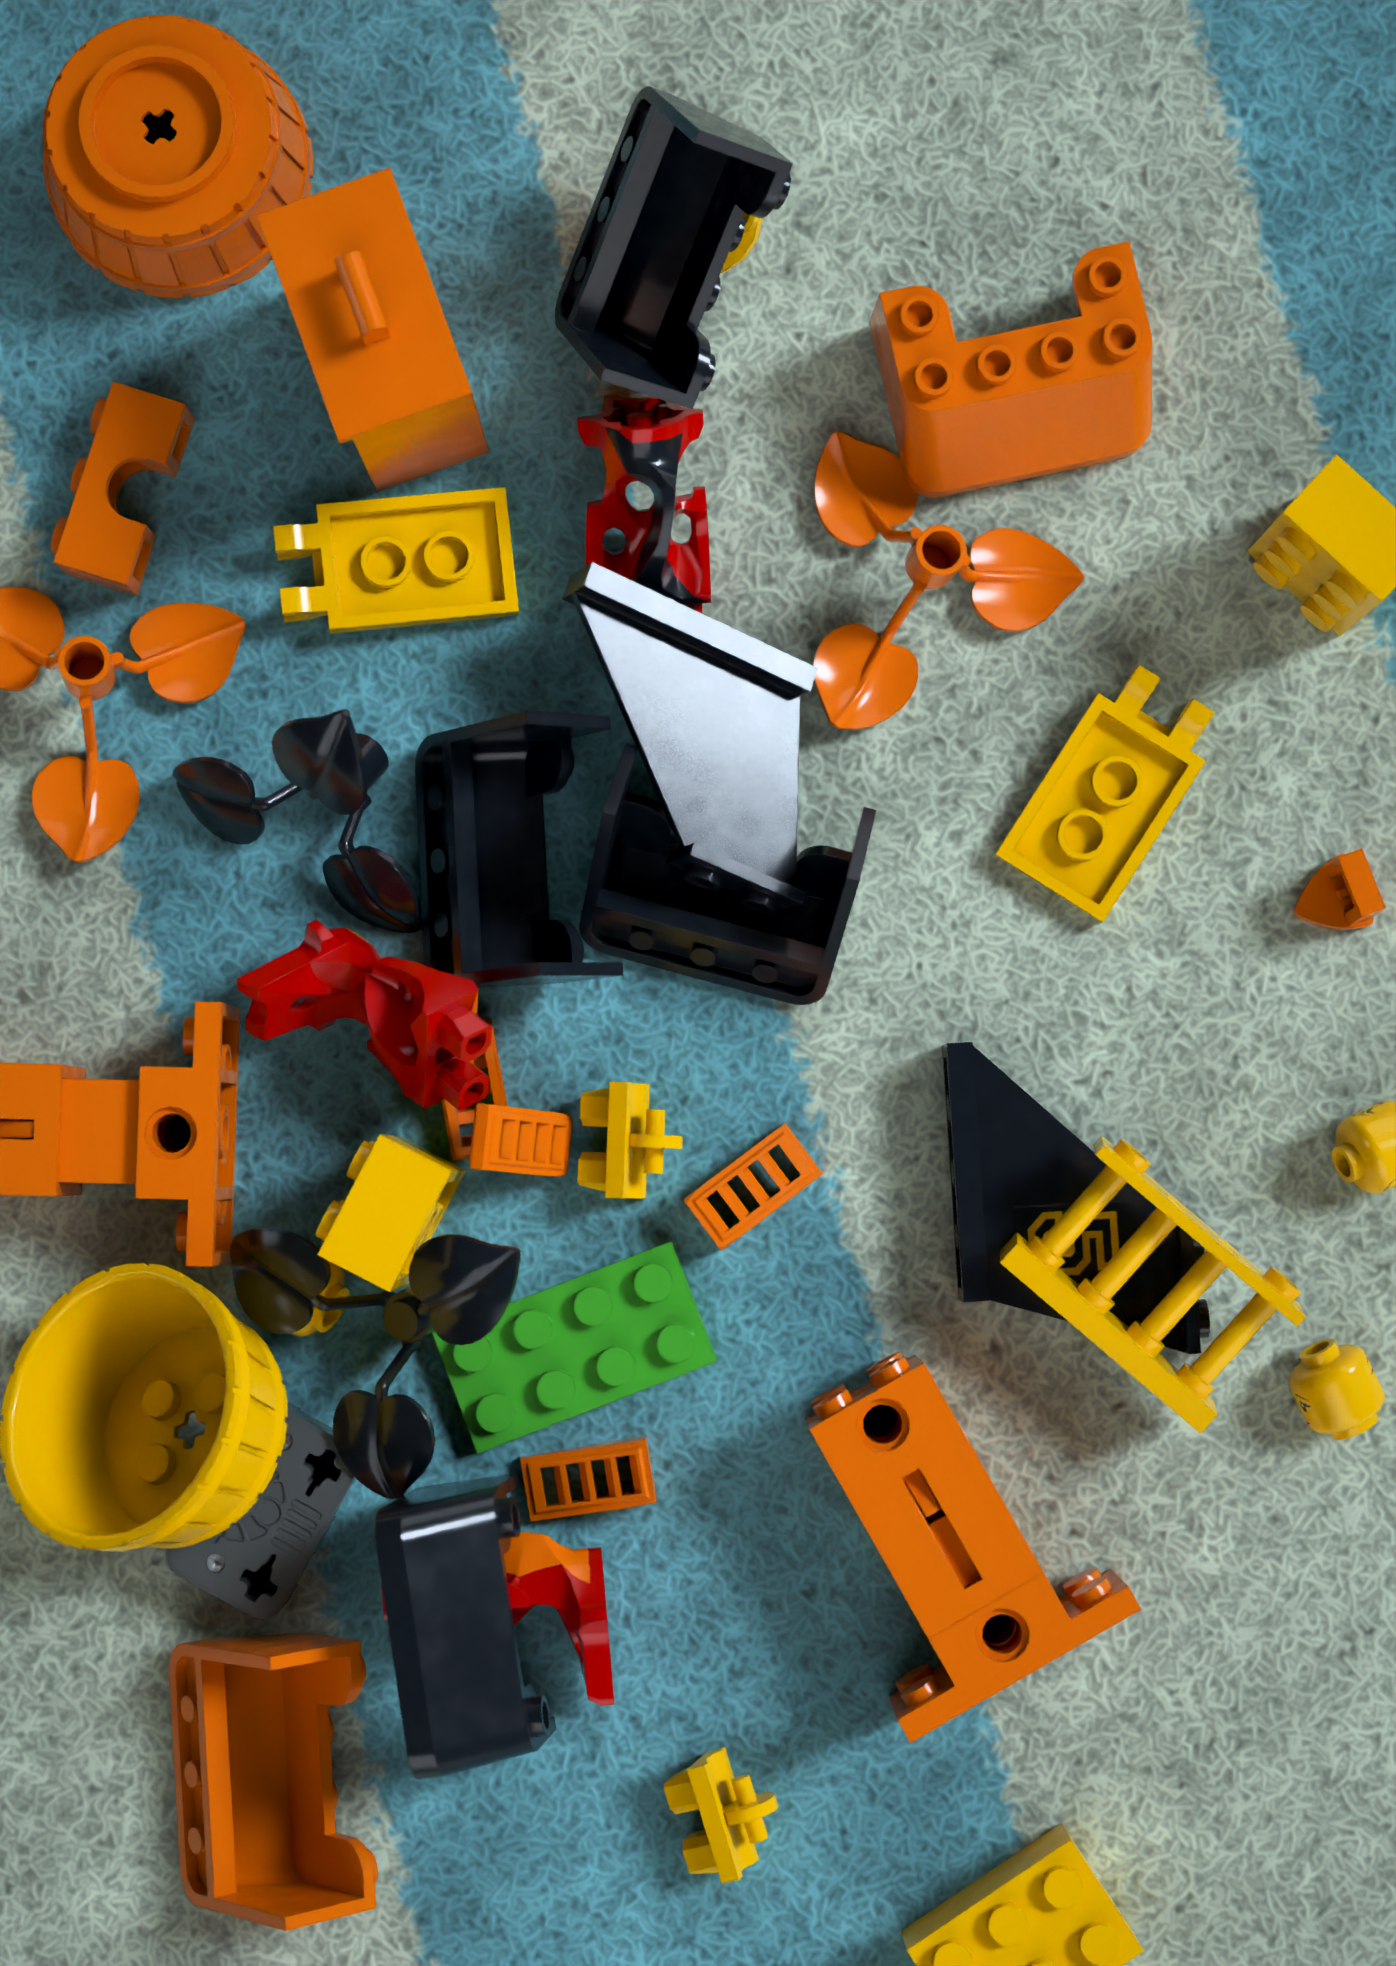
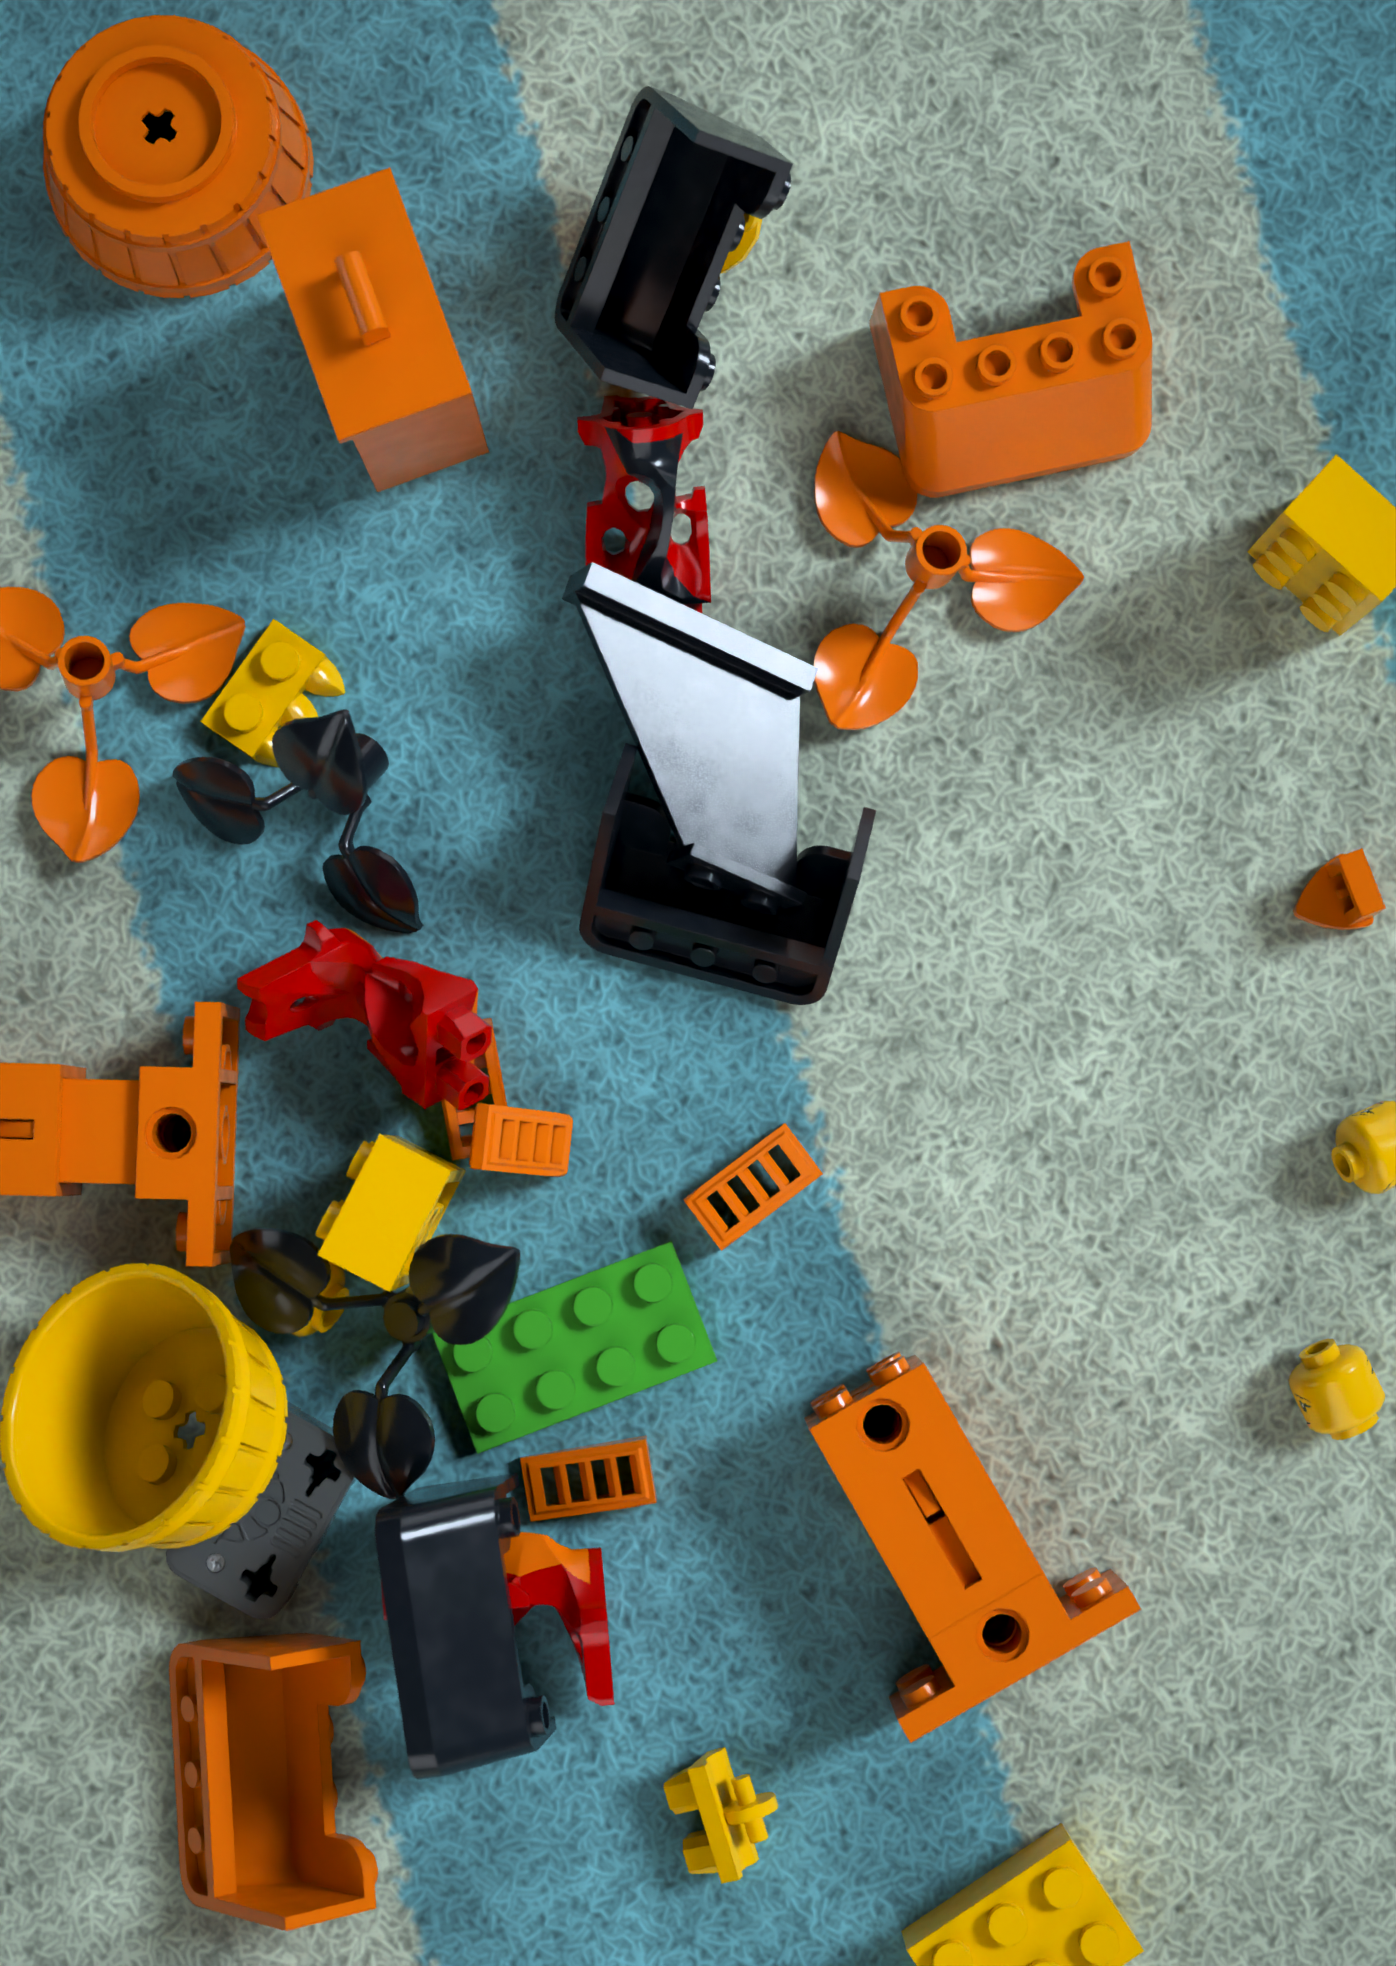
(132, 435): orange arch -> none
(270, 691): none -> yellow plate
(403, 561): yellow tile -> none
(487, 850): black windscreen -> none
(633, 1140): yellow hips -> none
(1020, 1174): black piece -> none
(1106, 797): yellow tile -> none
(1140, 1345): yellow fence -> none

